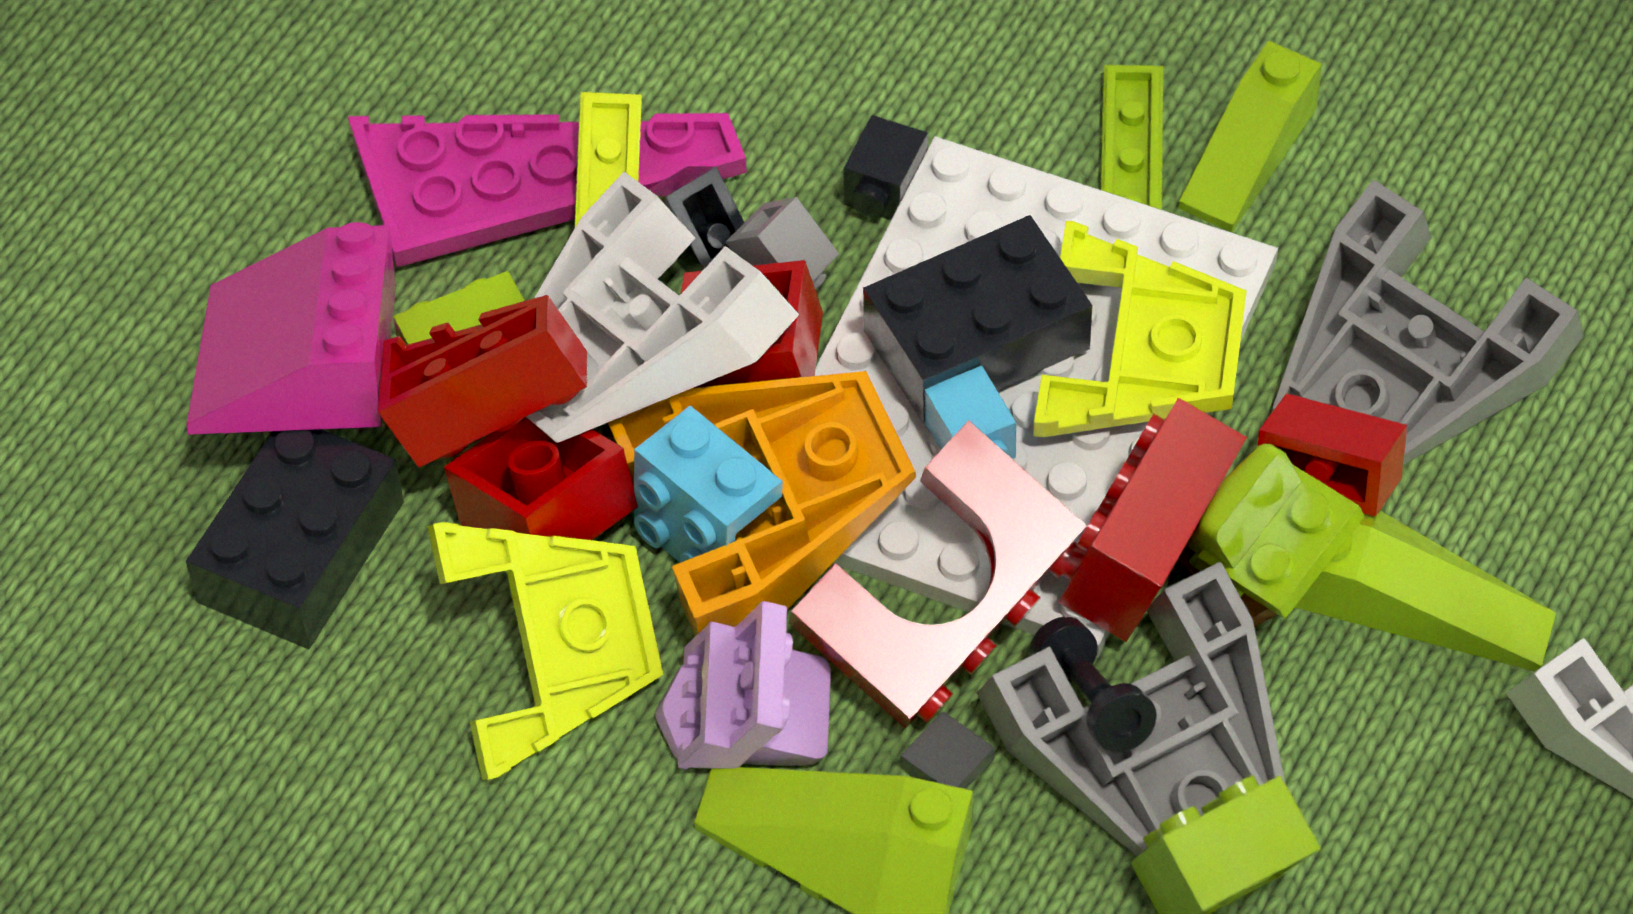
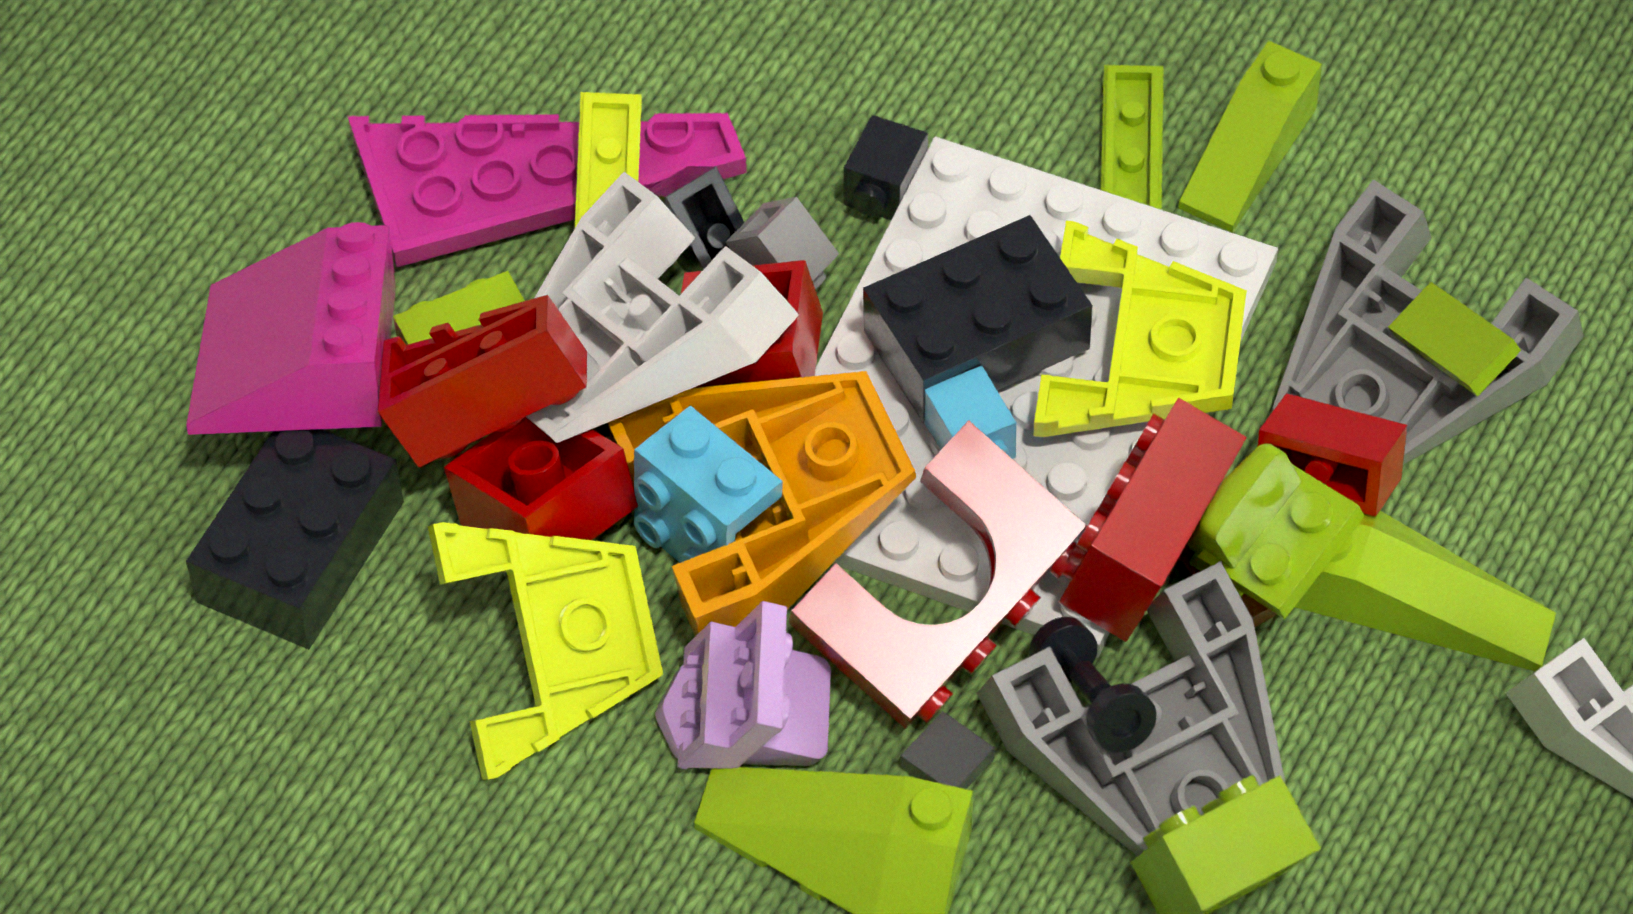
(1454, 338): none -> lime tile

